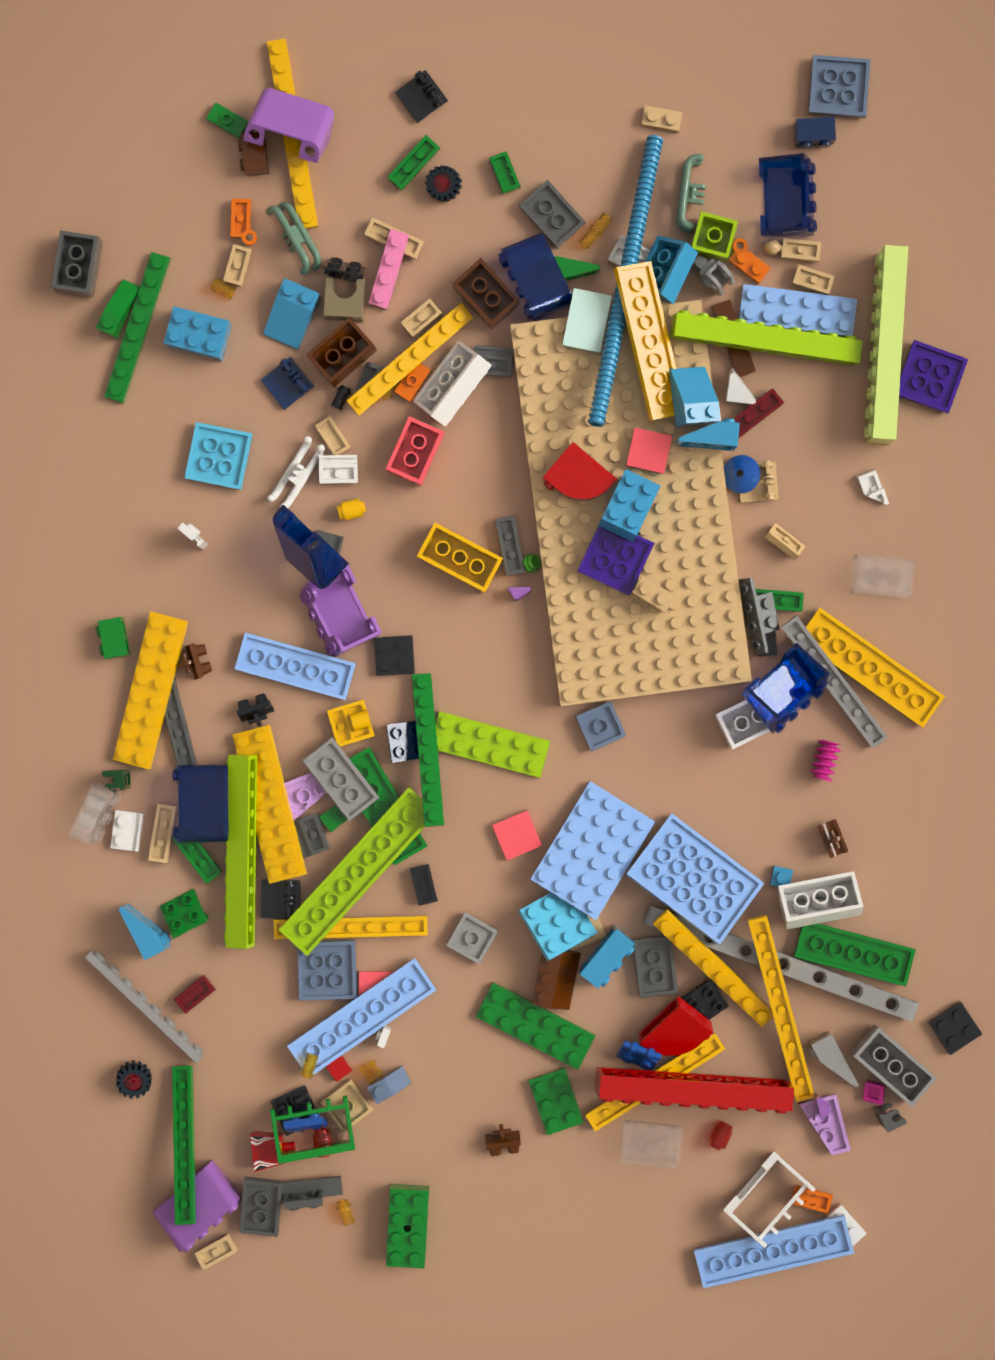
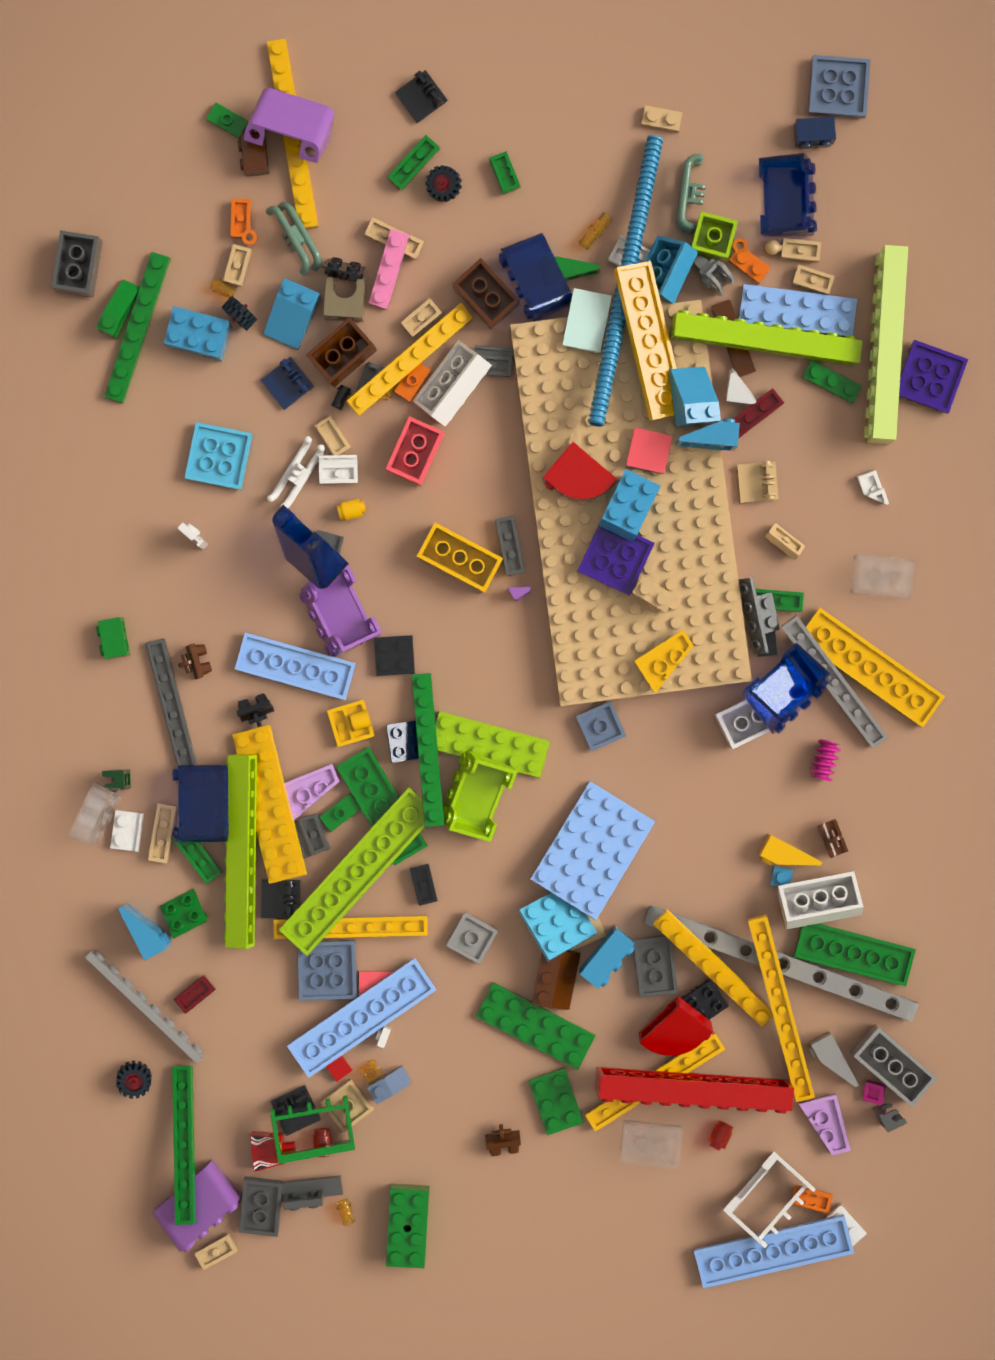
(150, 690): yellow plate -> none
(239, 313): none -> black wheel
(309, 1066): clear yellow pin -> none
(313, 1122): blue plate -> none
(340, 779): light grey tile -> none
(475, 795): none -> lime windscreen
(517, 835): coral tile -> none
(531, 563): bright green plate -> none
(552, 214): dark grey plate -> none
(638, 1055): blue plate -> none
(663, 659): none -> yellow wing
(695, 879): light blue plate -> none
(748, 480): blue dish -> none
(784, 854): none -> yellow slope
(822, 1106): medium lavender slope -> none
(832, 381): none -> green plate
(955, 1028): black plate -> none

